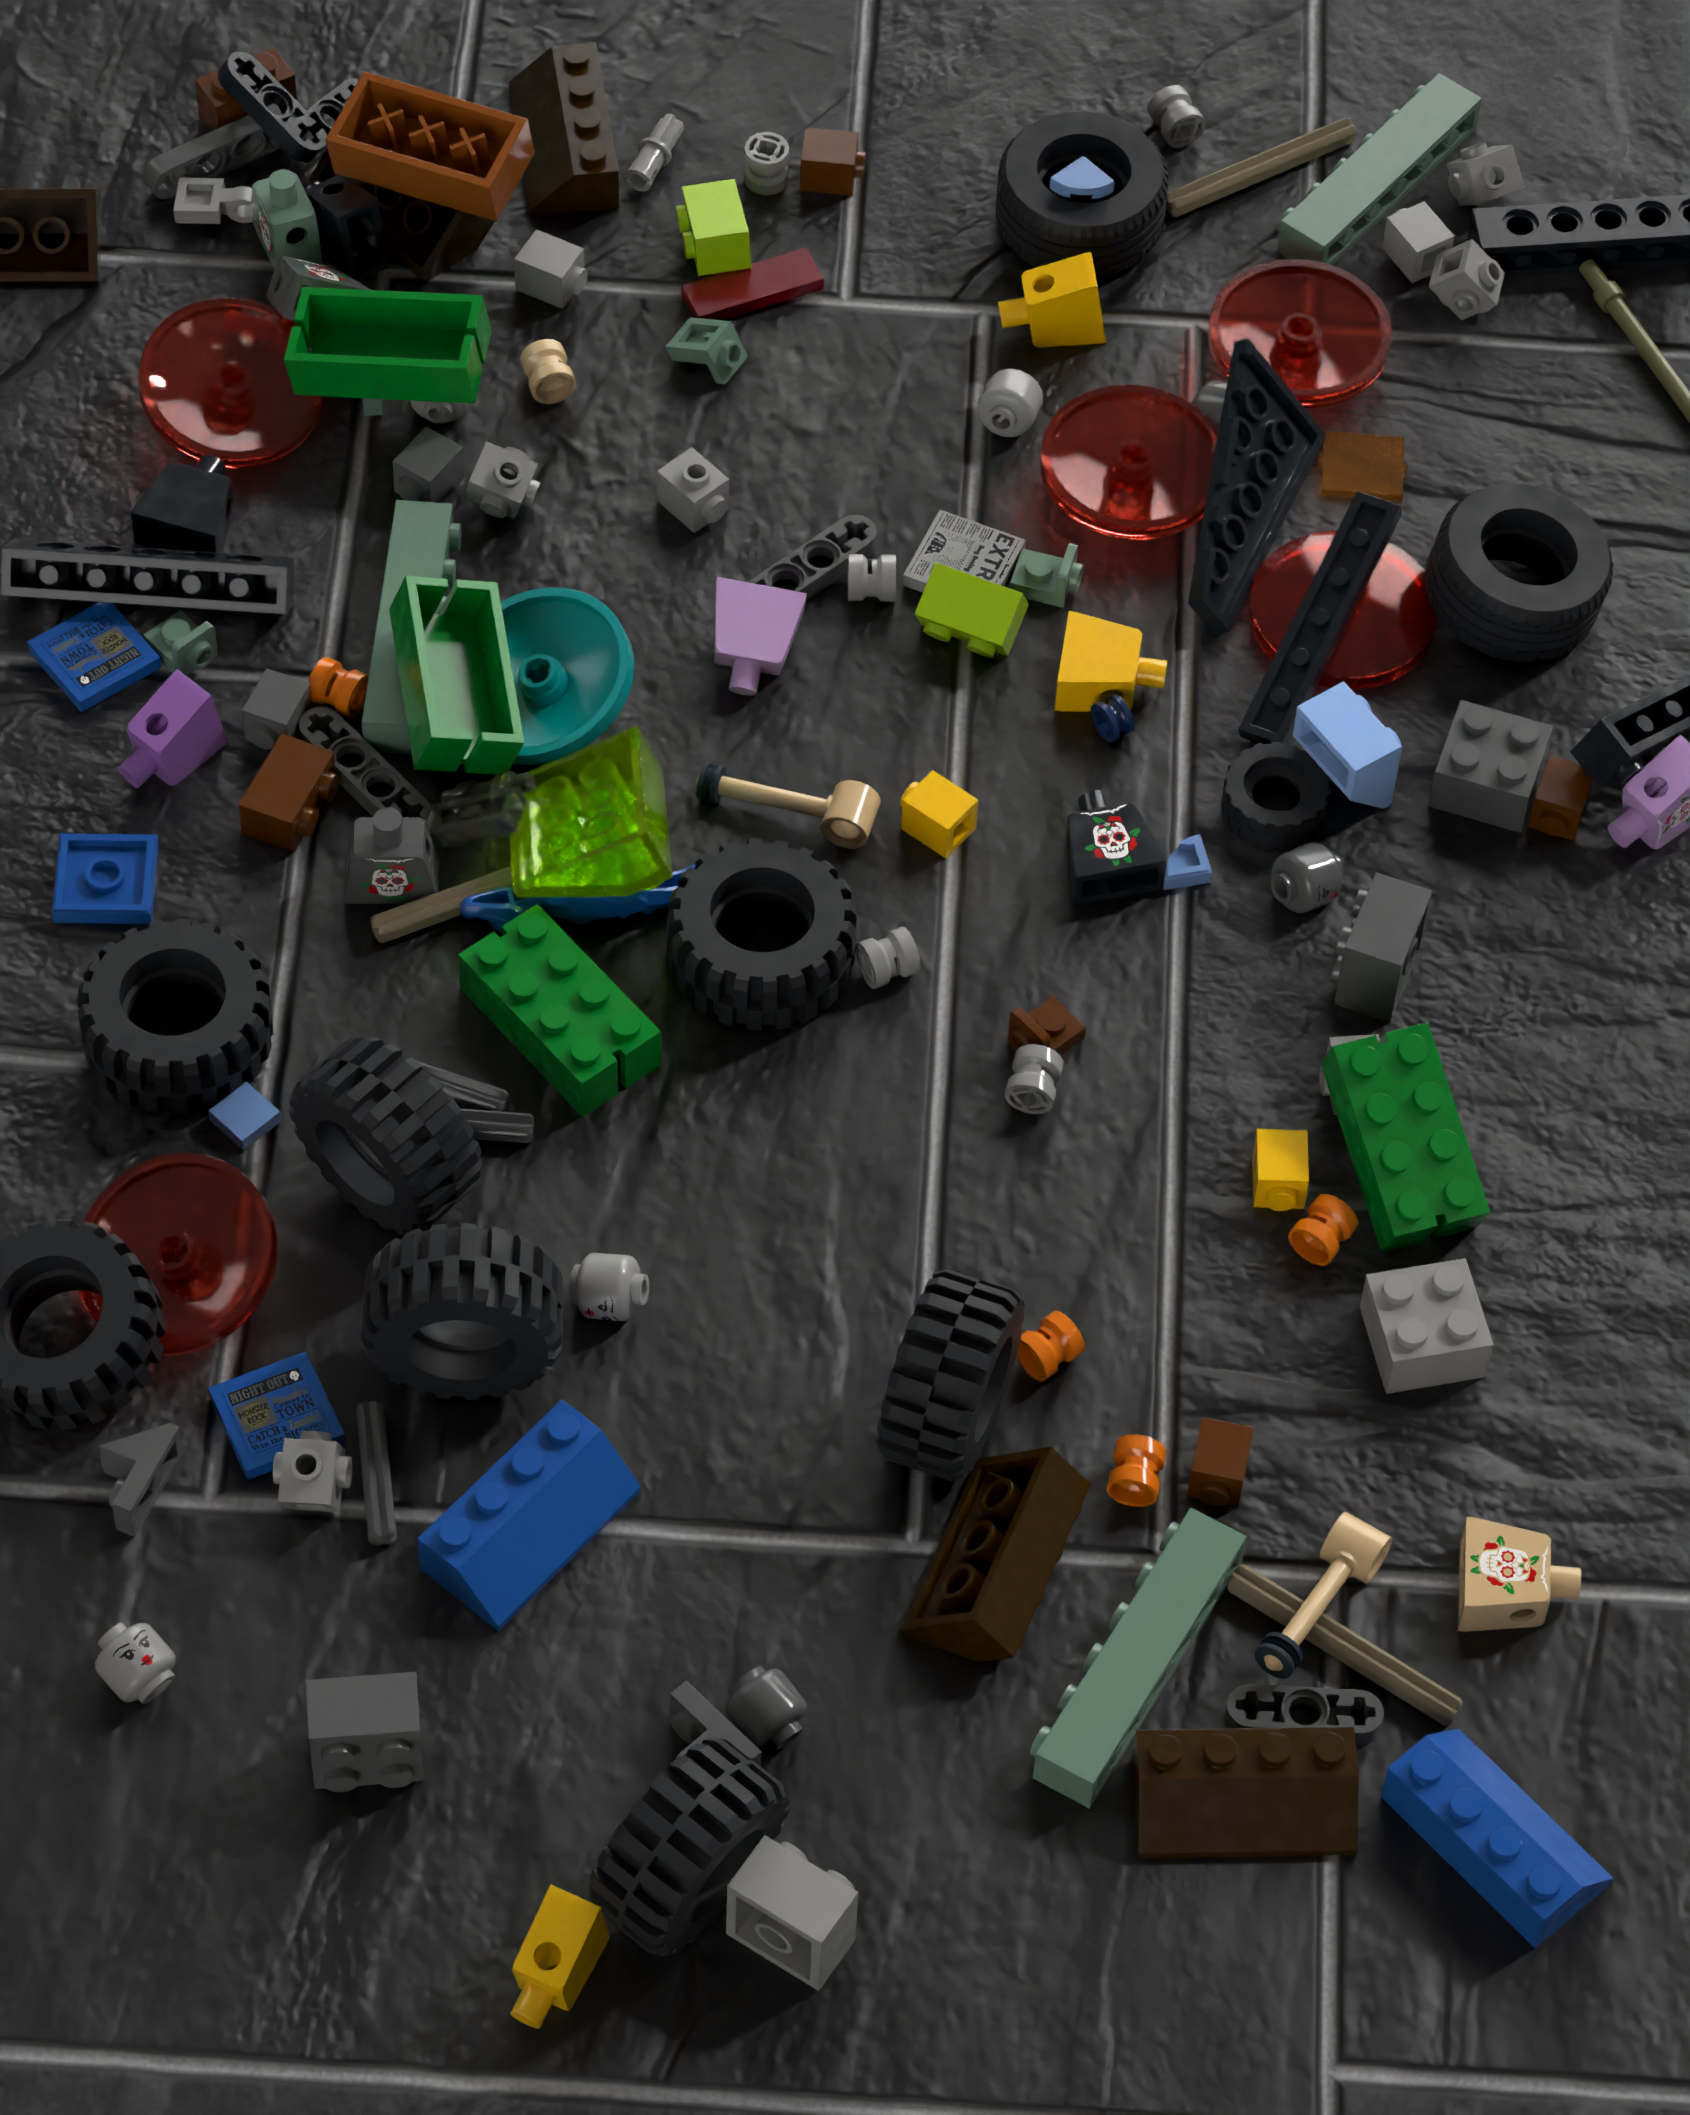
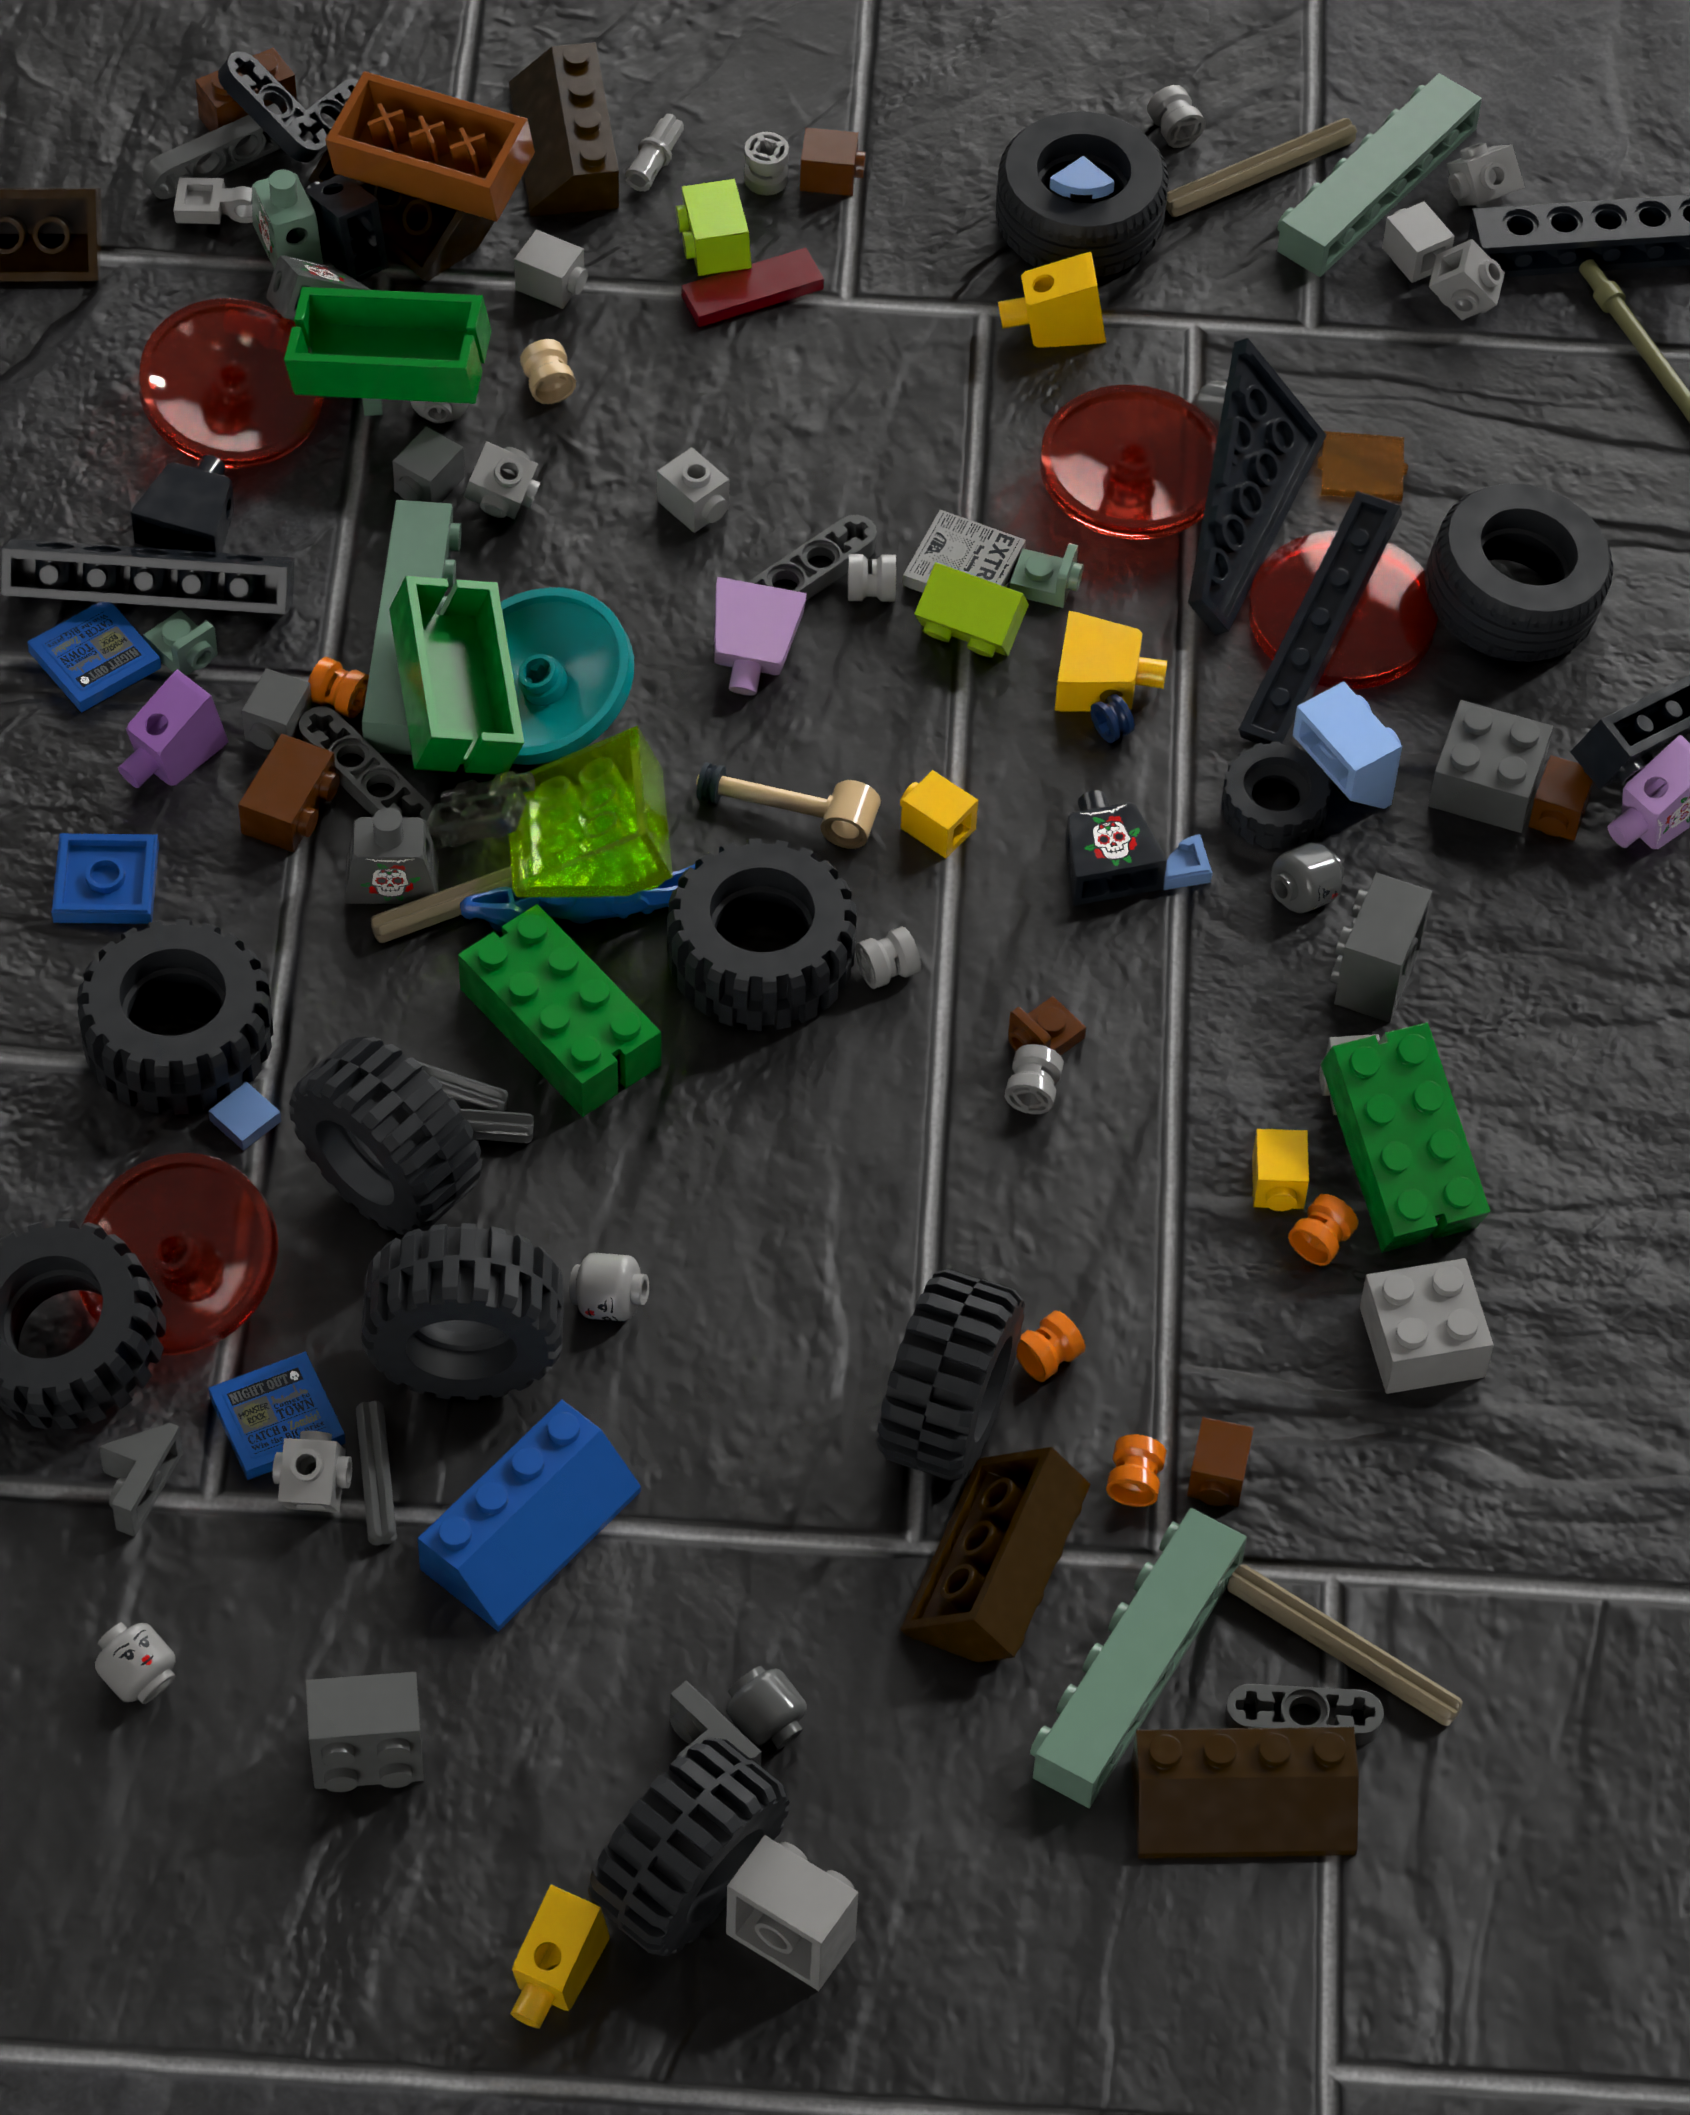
(711, 344): sand green bracket -> none
(1011, 399): light grey head -> none
(1309, 323): clear red dish -> none
(1353, 1551): tan piece -> none
(1493, 1834): blue slope -> none
(1508, 1577): tan torso -> none

